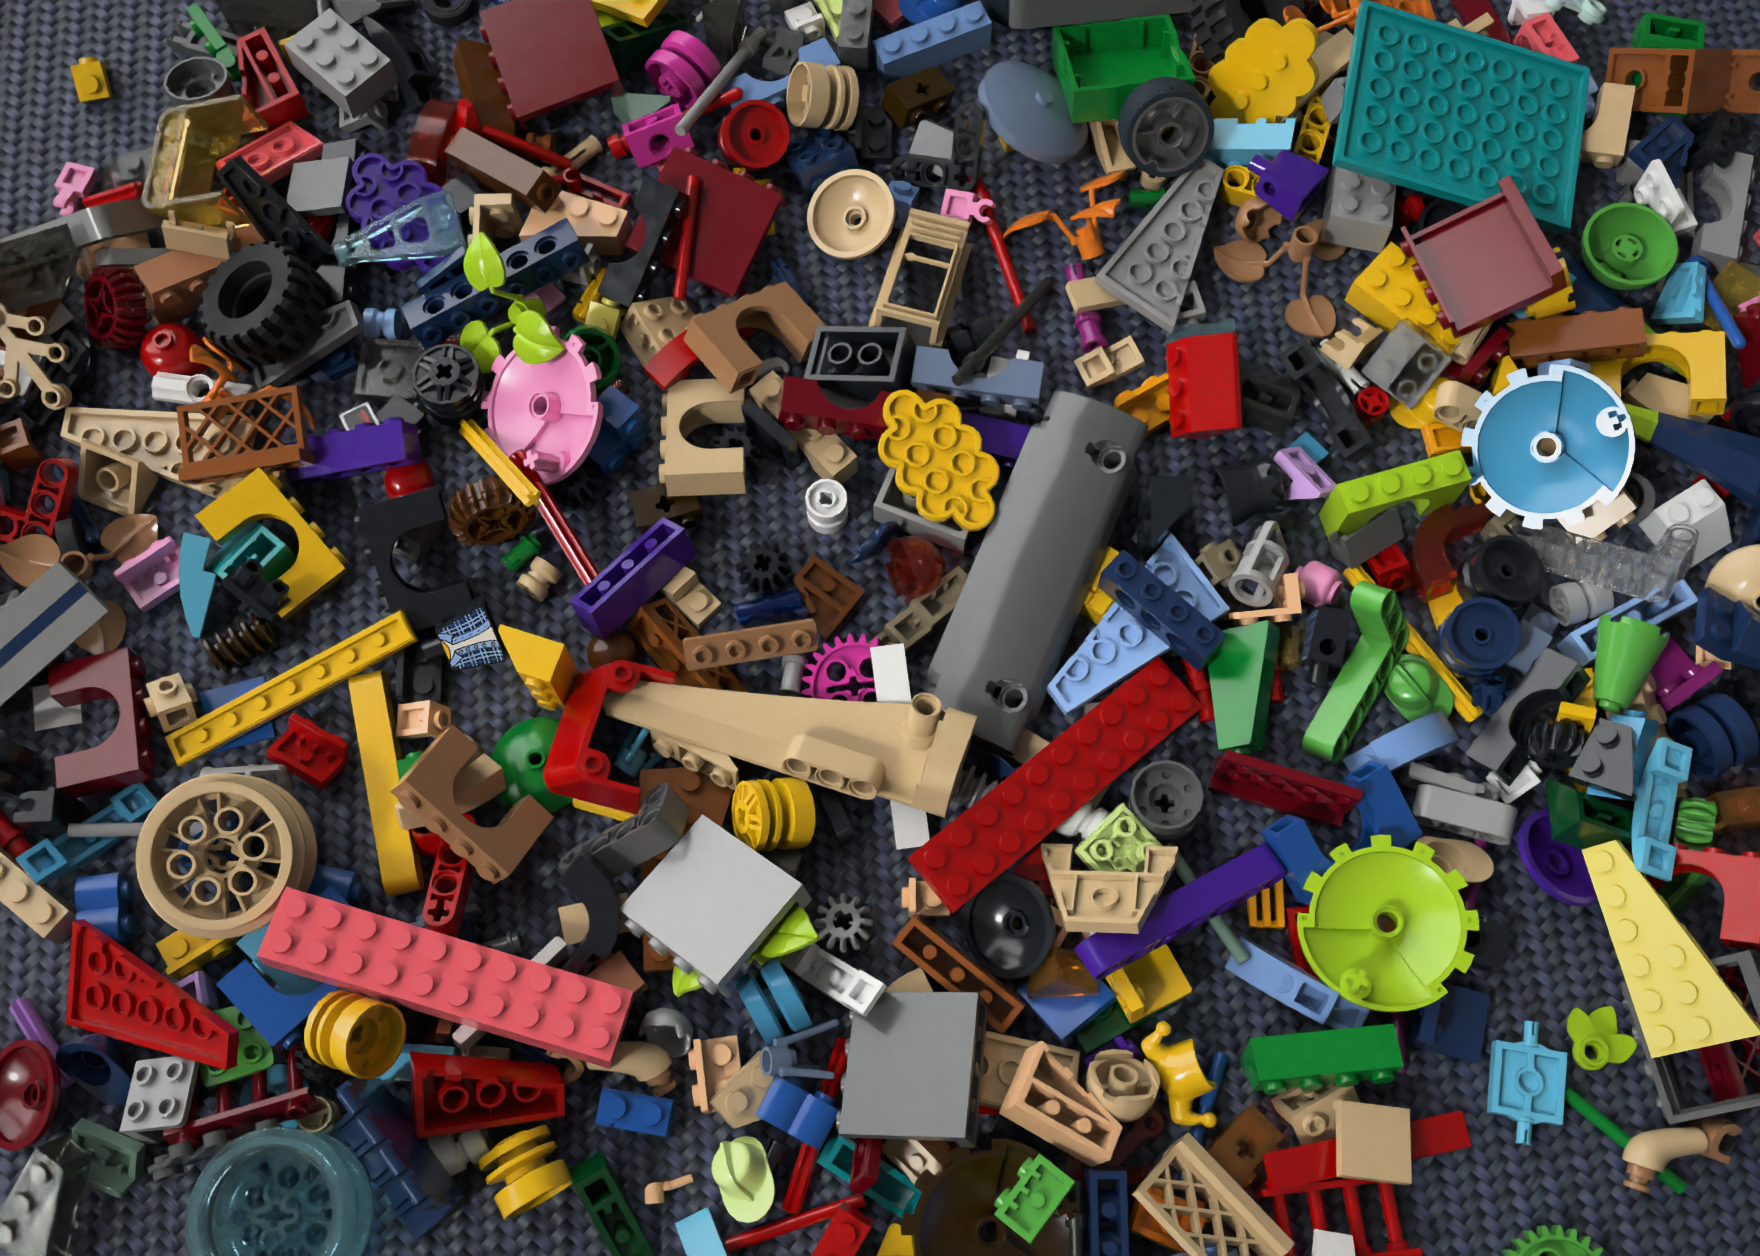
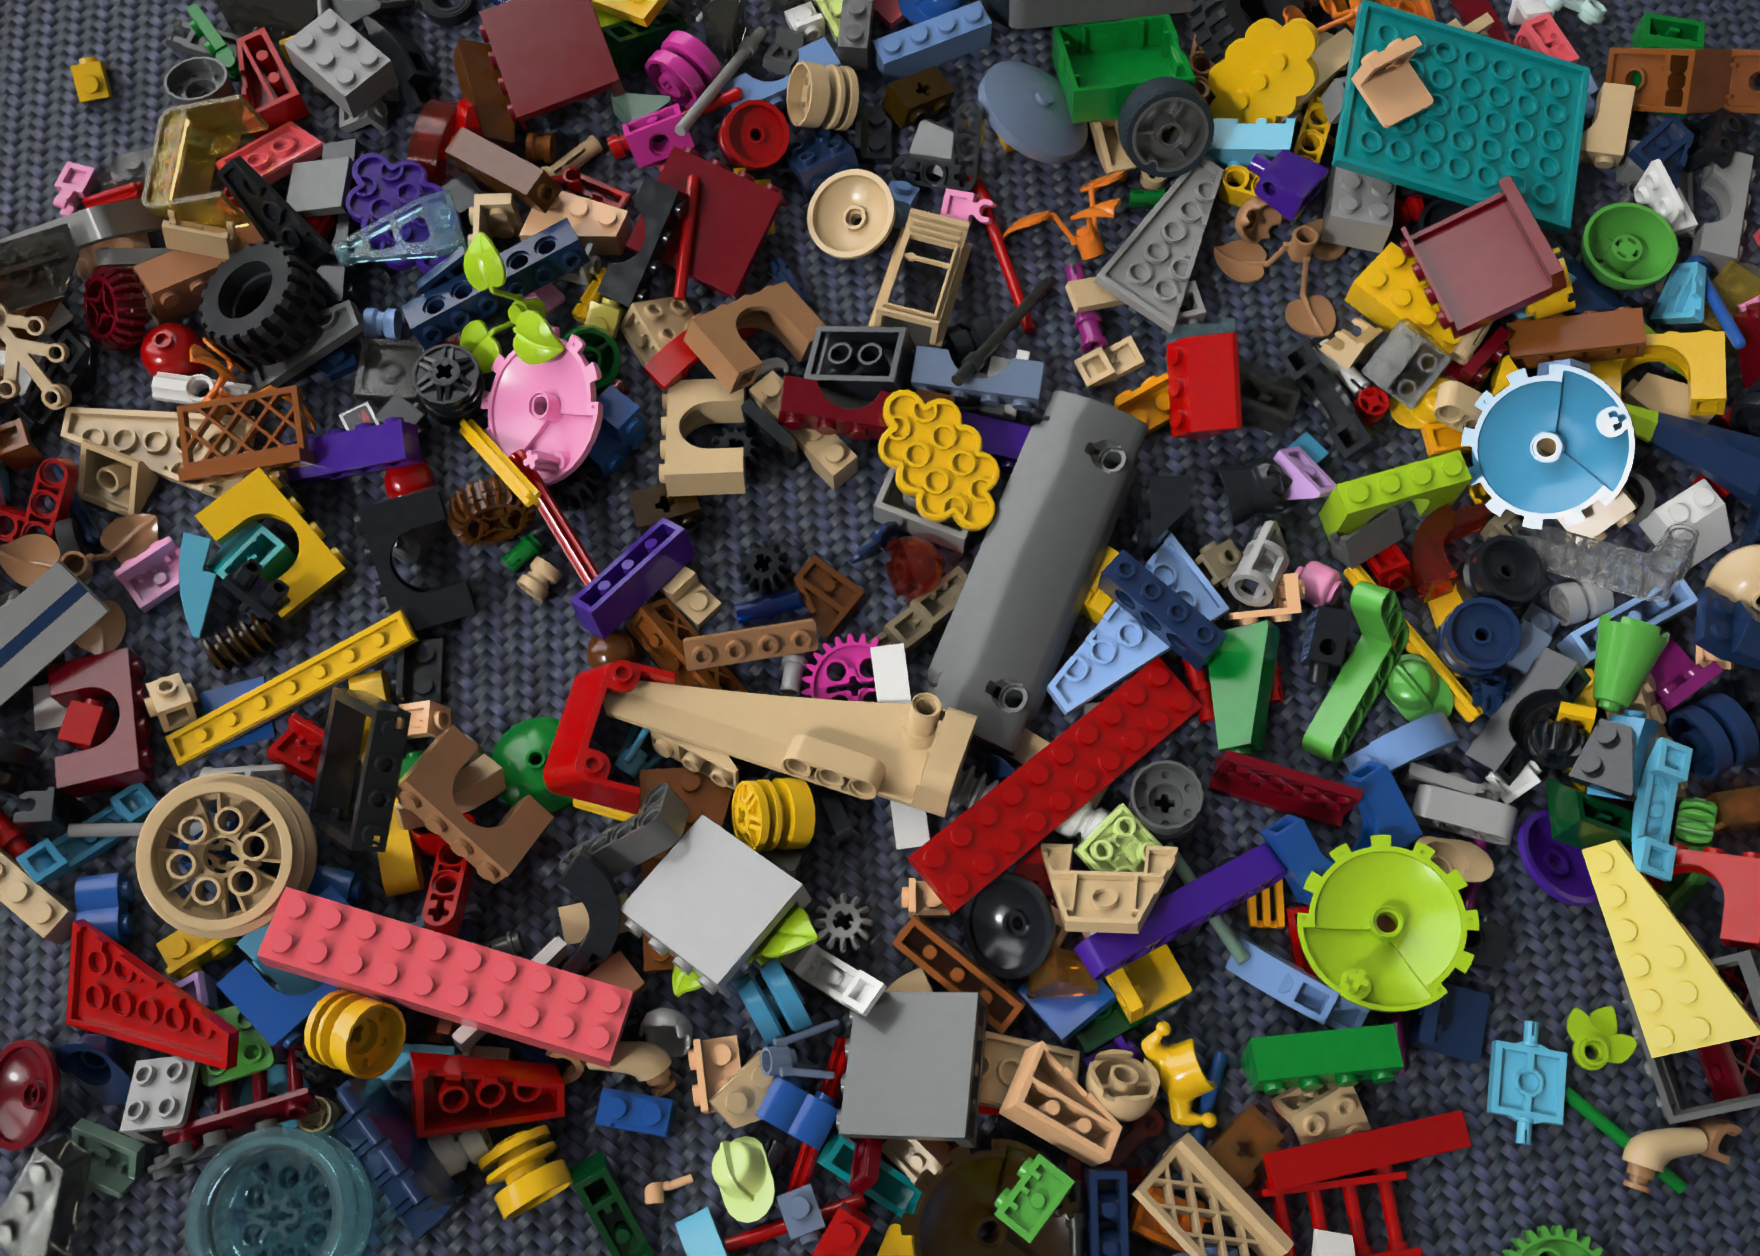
(35, 1029): medium lavender axle -> none
(86, 724): none -> red brick
(378, 775): none -> black window
(467, 637): torso -> none
(526, 147): red bar -> none
(542, 665): yellow slope -> none
(802, 1214): none -> sand blue bracket
(826, 506): white wheel -> none
(1289, 653): clear yellow pin -> none
(1373, 1142): tan tile -> none
(1391, 83): none -> light nougat bracket

